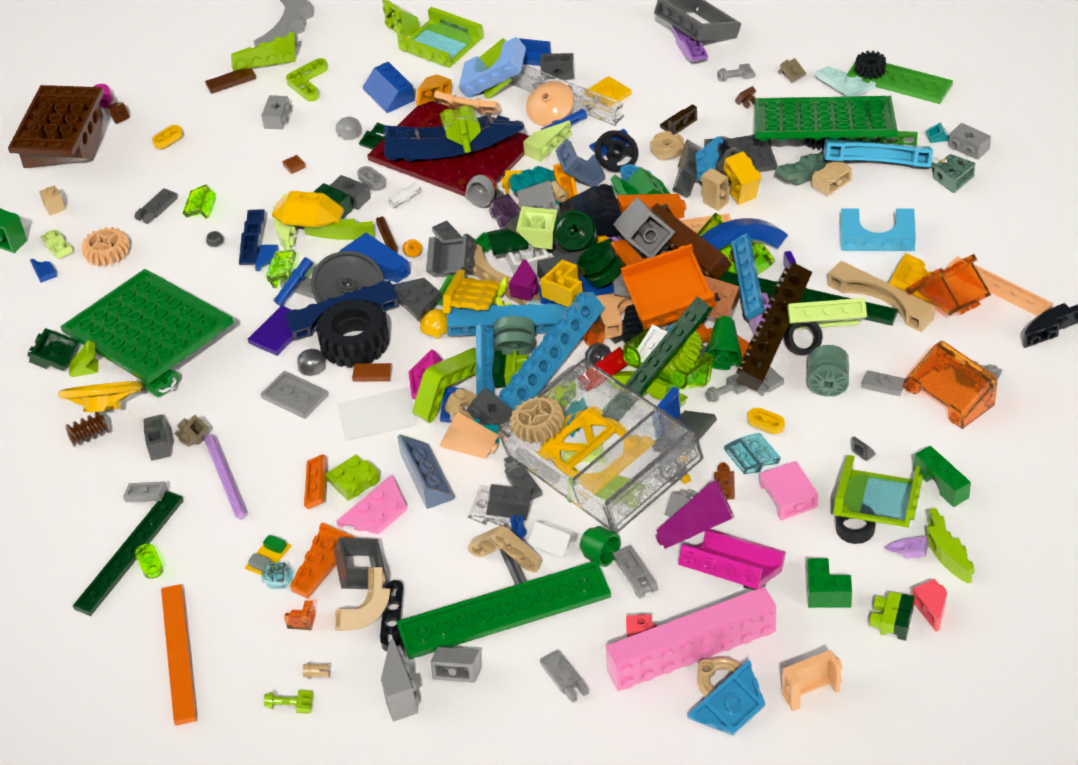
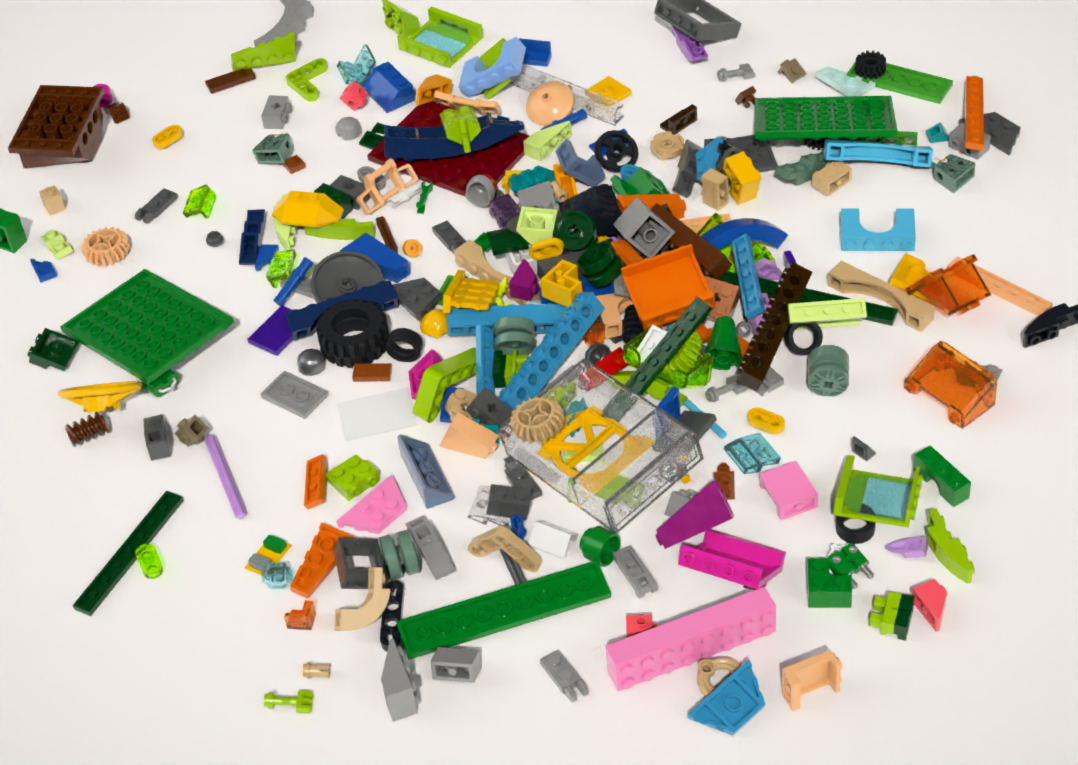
(84, 361): lime slope -> none
(145, 491): light grey plate -> none
(178, 655): orange tile -> none
(273, 149): none -> sand green torso
(354, 96): none -> coral brick
(360, 69): none -> clear light blue bracket
(369, 181): none -> light nougat bar
(403, 554): none -> sand green wheel
(408, 336): none -> black tyre
(423, 197): none -> green piece
(430, 547): none -> light grey slope
(450, 255): dark grey panel -> none
(546, 249): none -> yellow plate
(558, 65): dark grey brick -> none
(716, 428): none -> medium azure bar
(747, 326): none -> light grey hinge
(768, 270): none -> lavender plate
(848, 562): none -> green piece
(883, 383): light grey plate -> none
(974, 113): none -> orange plate
(1002, 131): none -> dark grey wing

